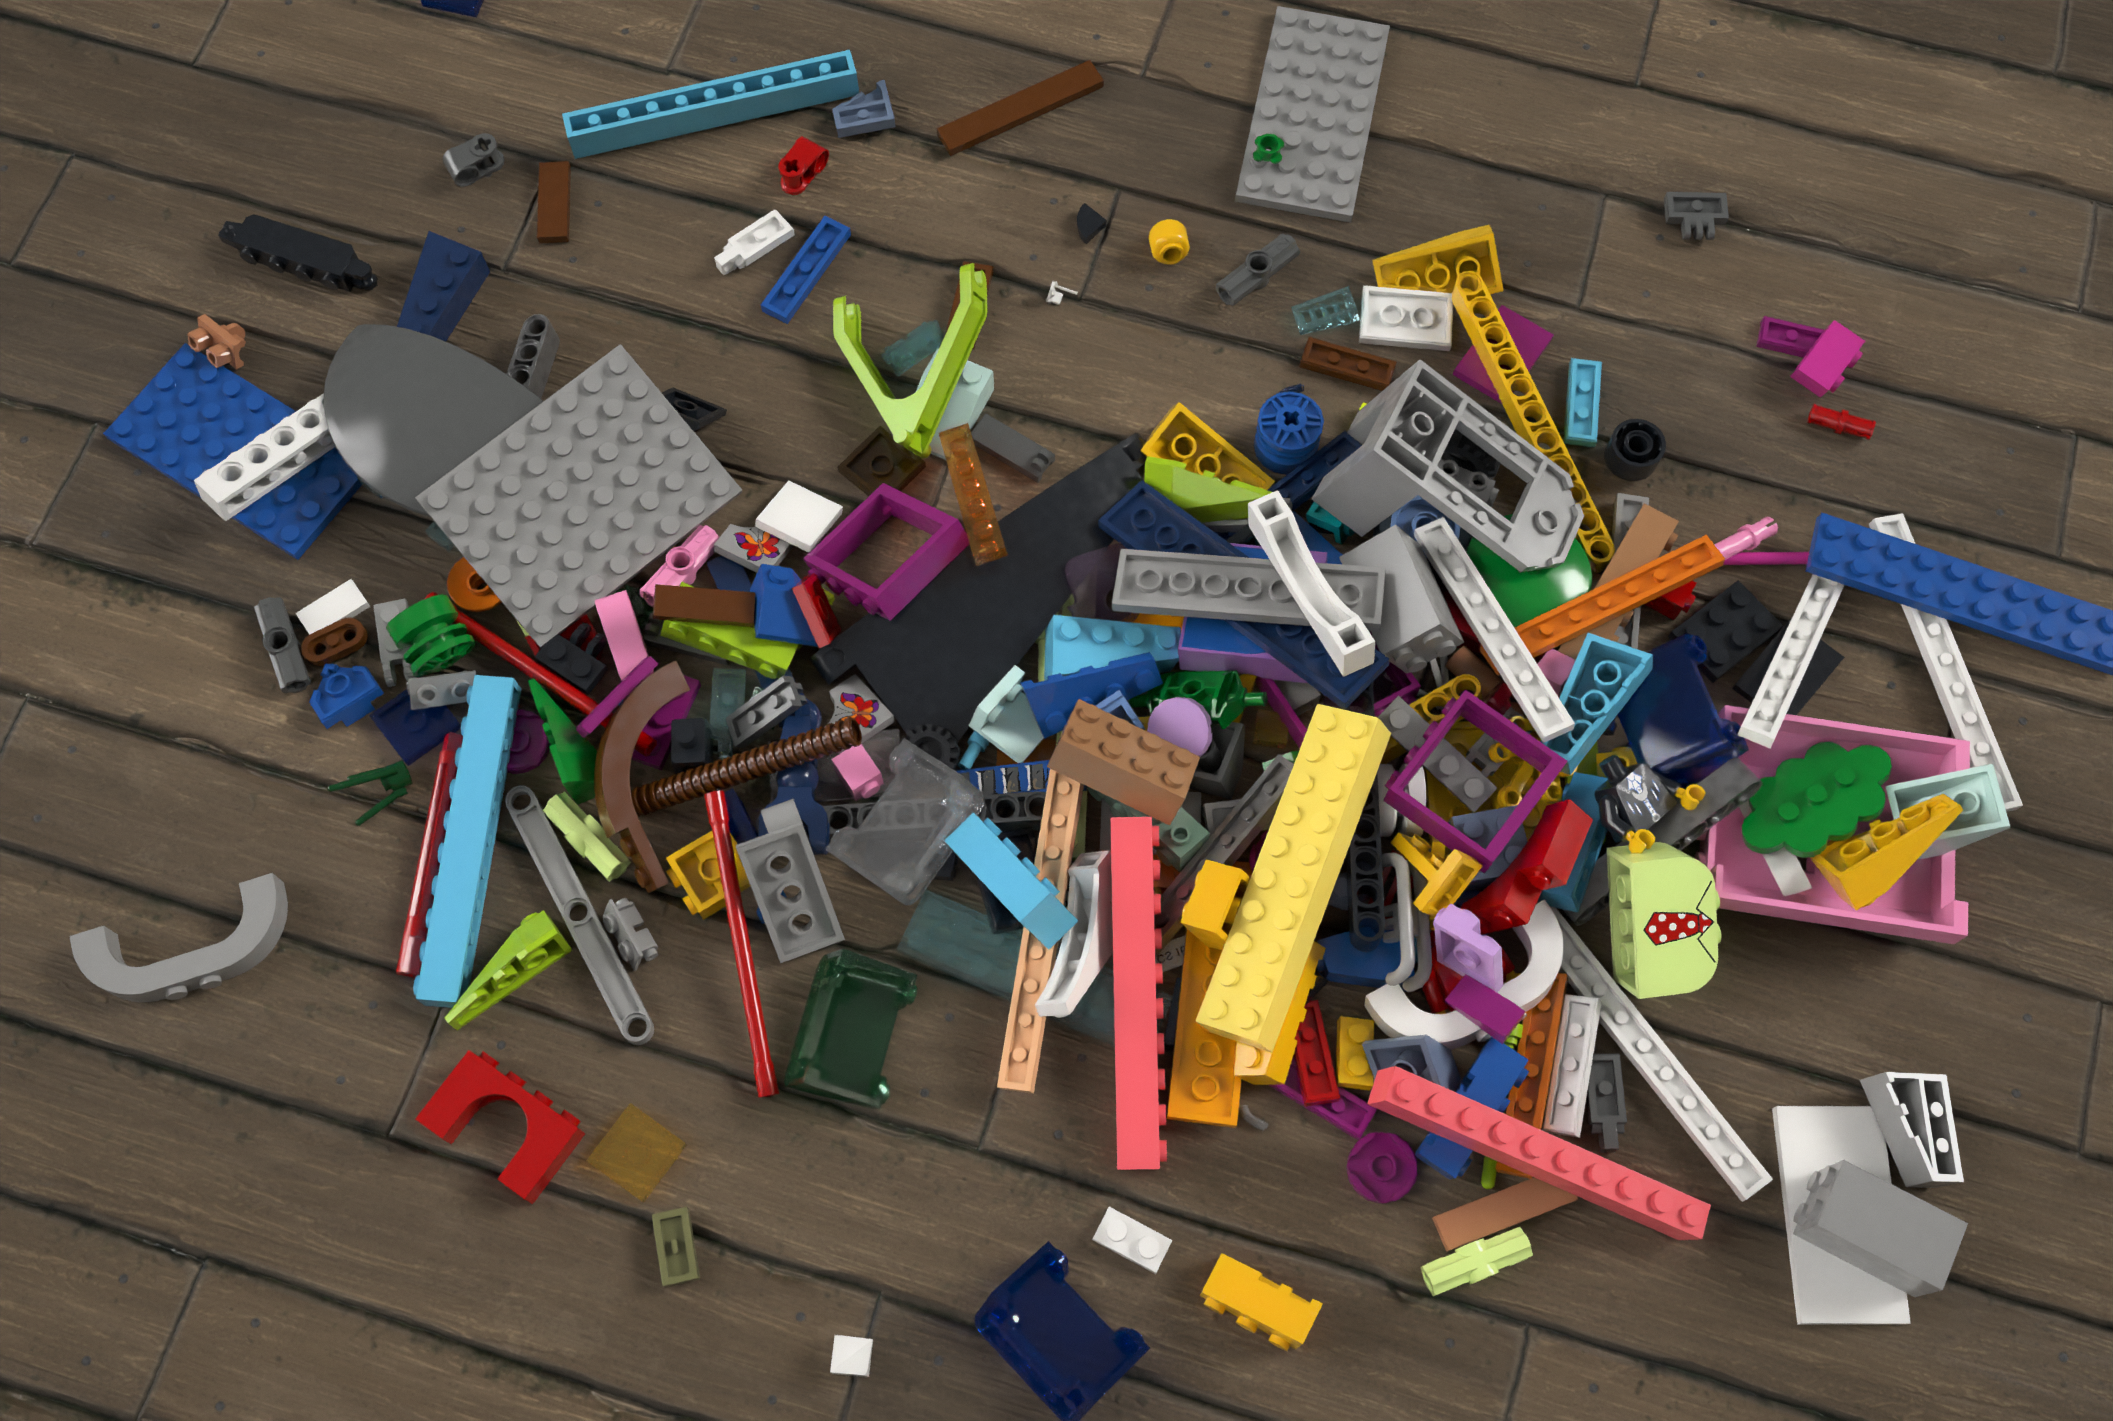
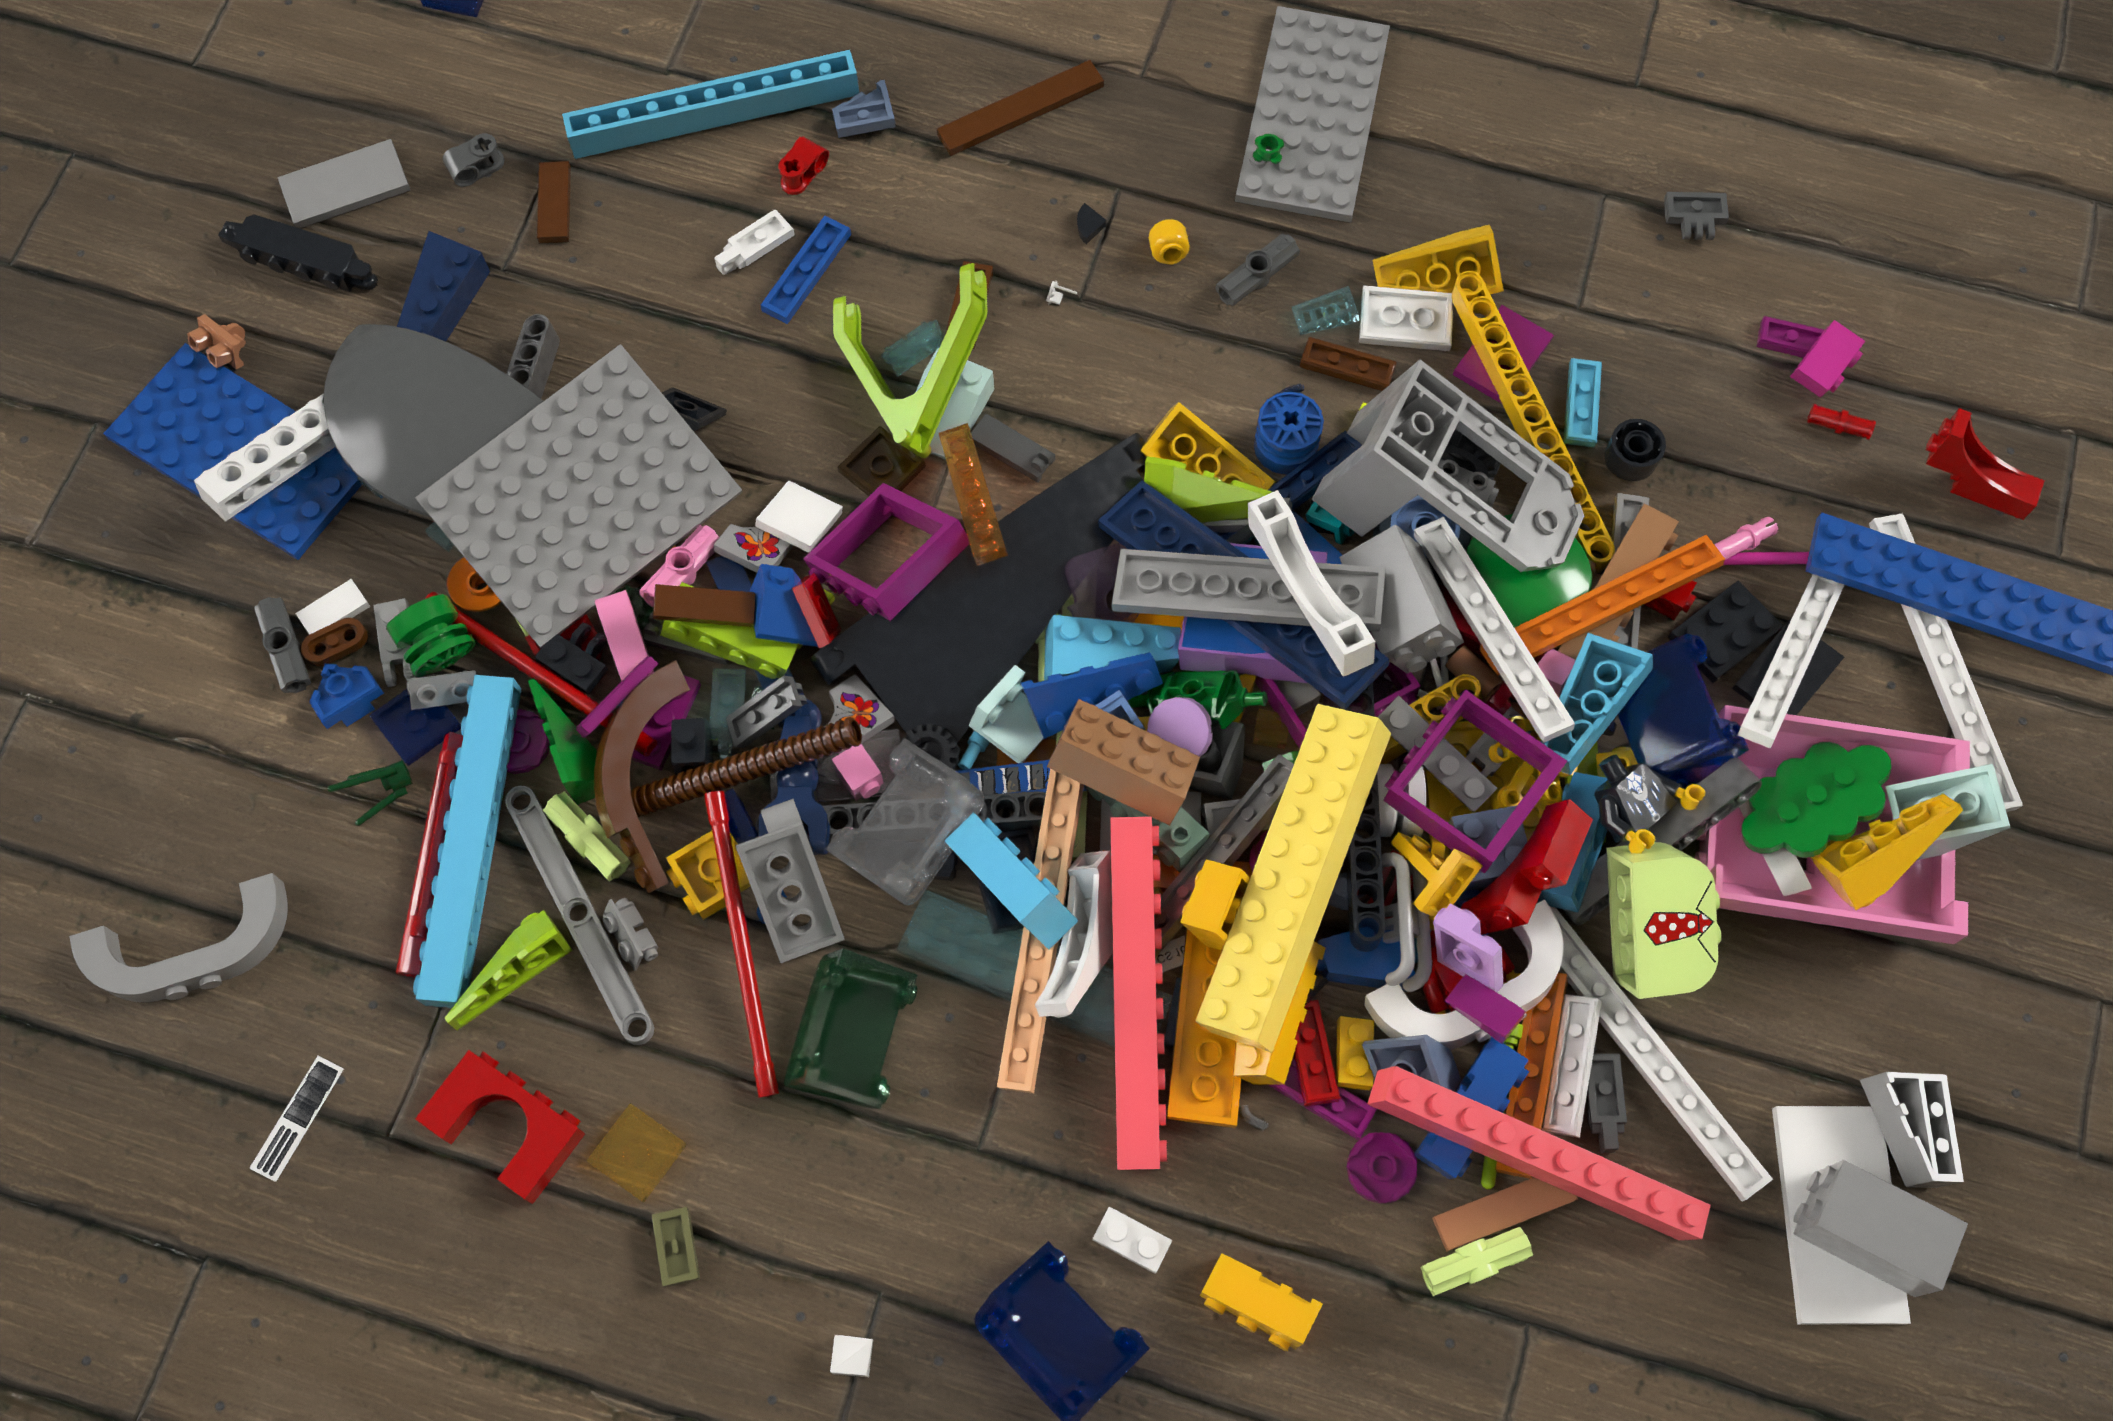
(296, 1118): none -> sticker
(343, 184): none -> light grey tile
(1978, 472): none -> red arch

